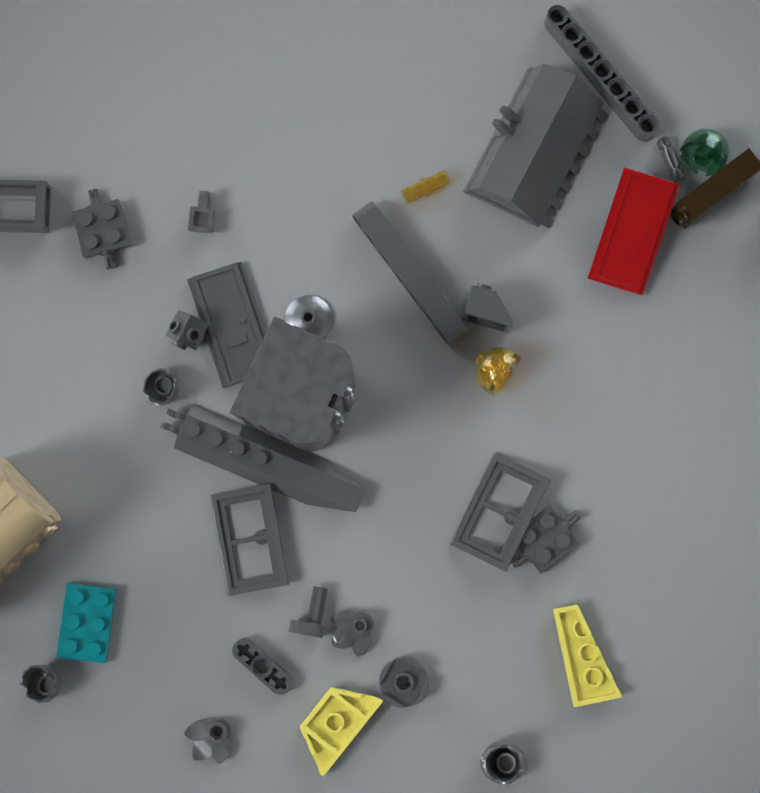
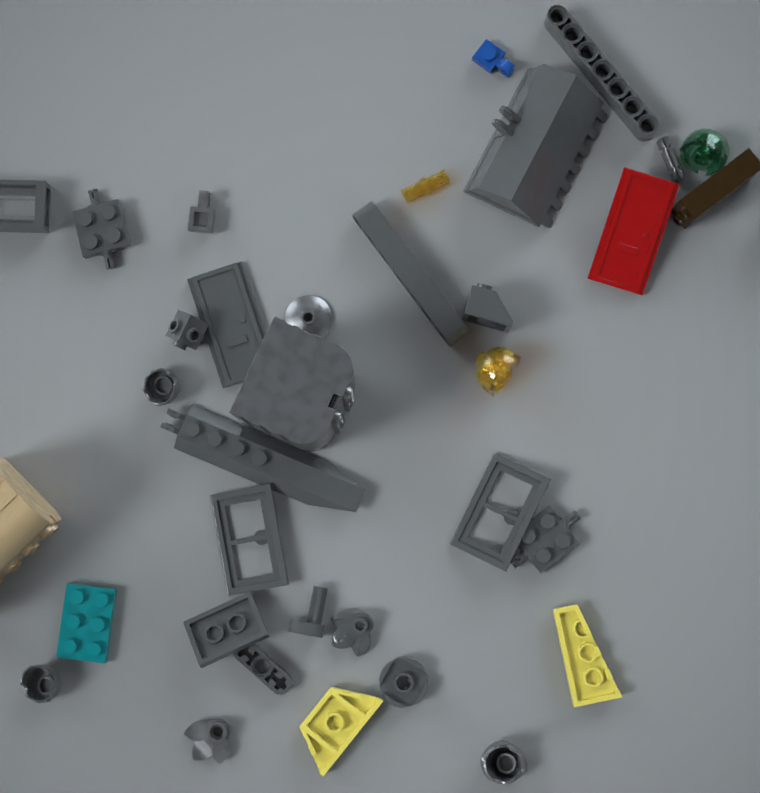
(226, 629): none -> dark grey plate
(491, 58): none -> blue plate

